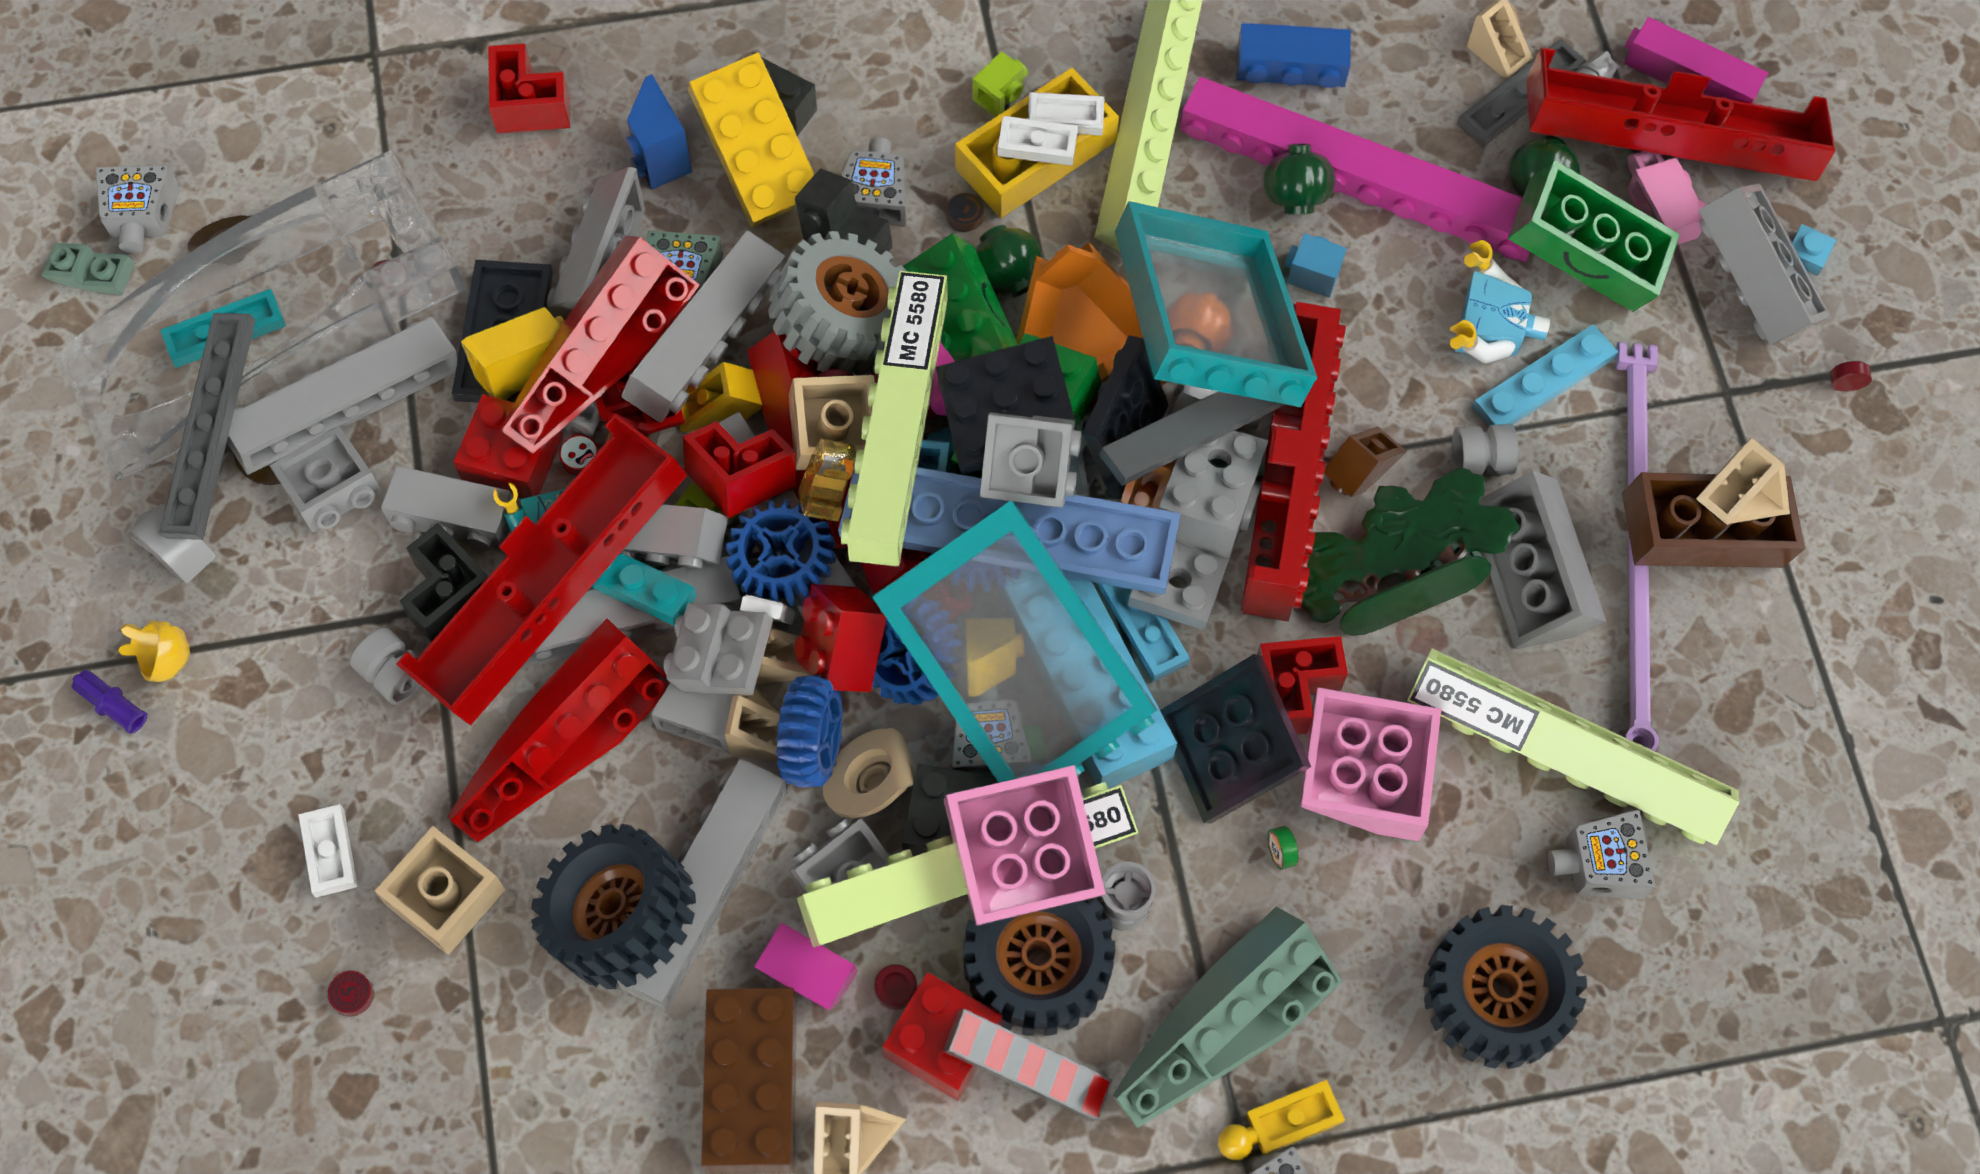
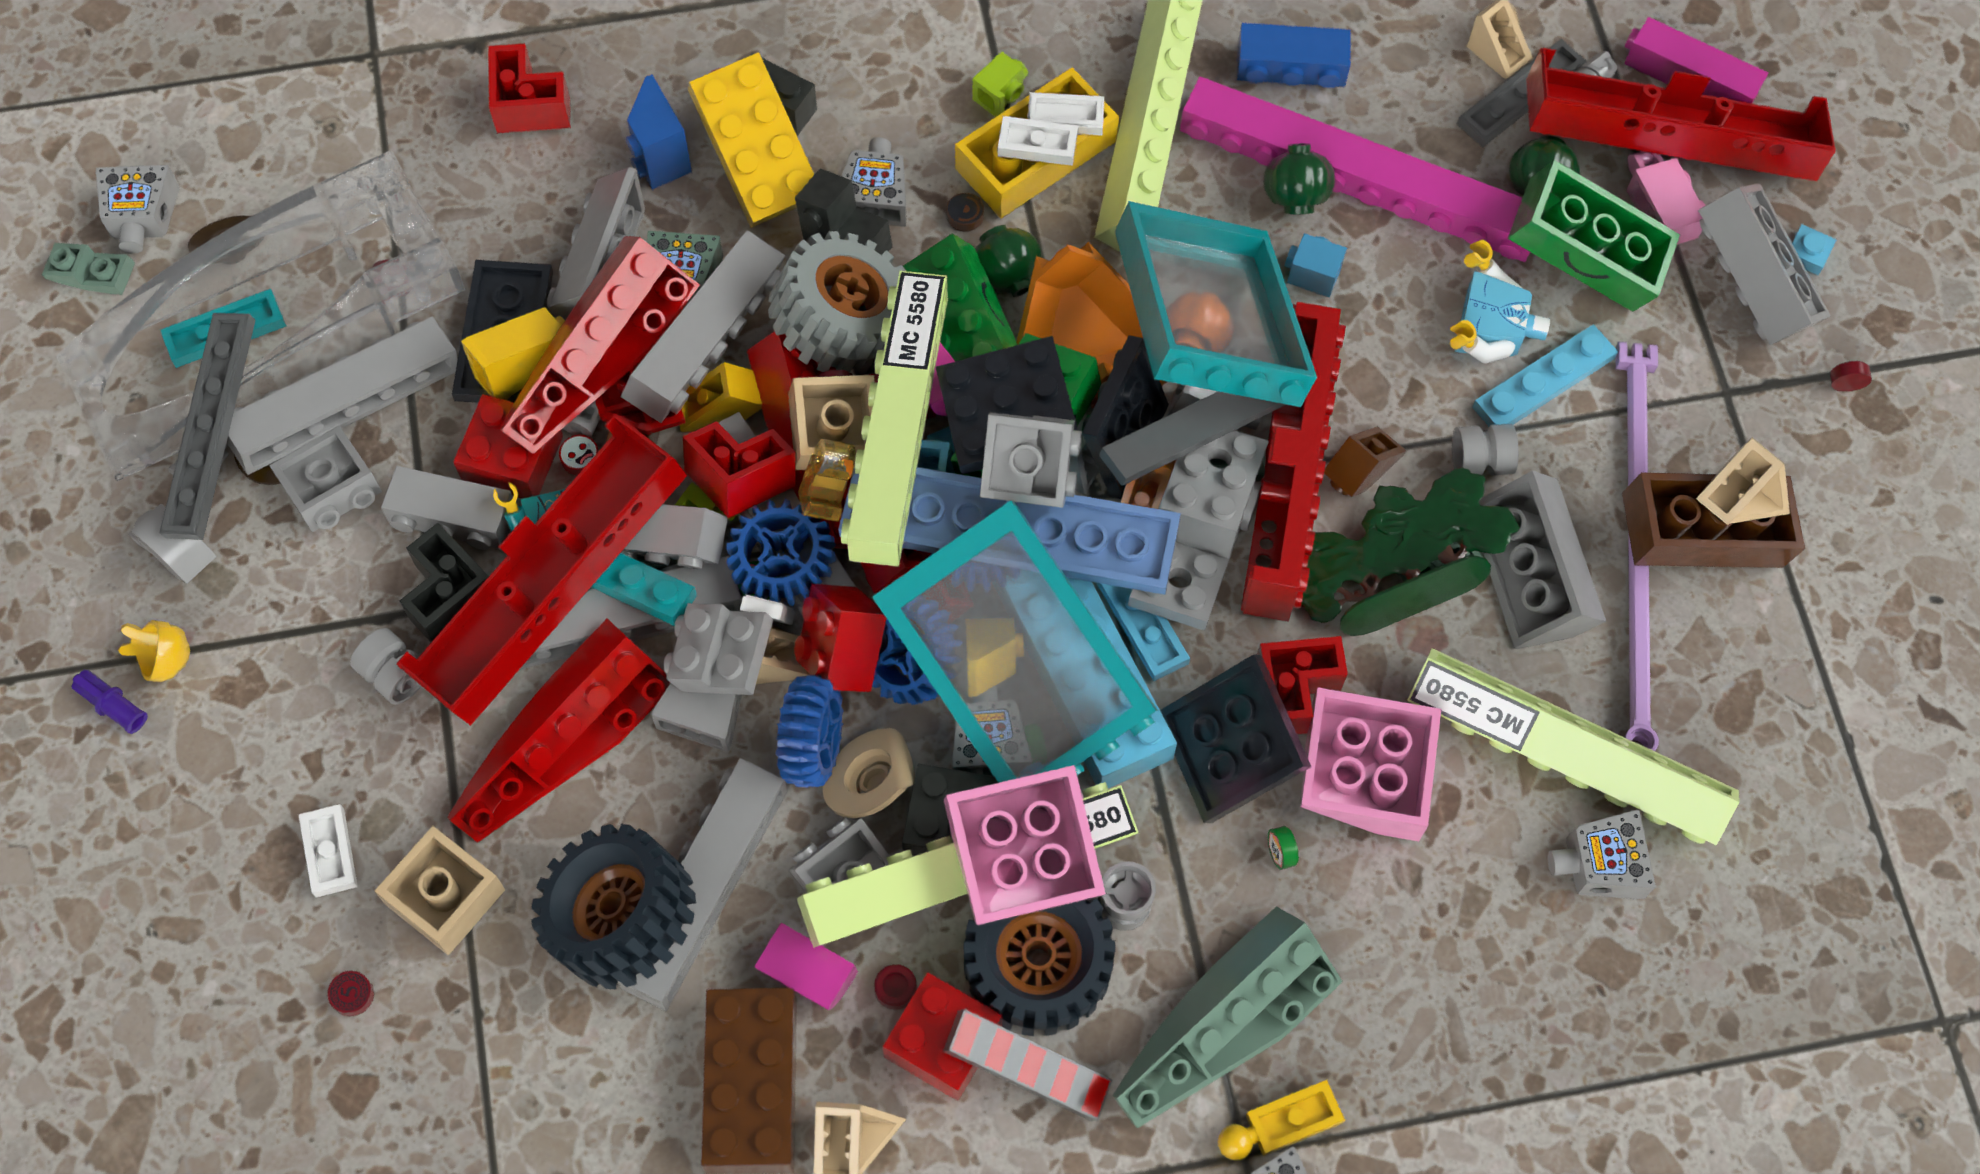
(752, 727): tan slope -> none
(1539, 957): black wheel -> none

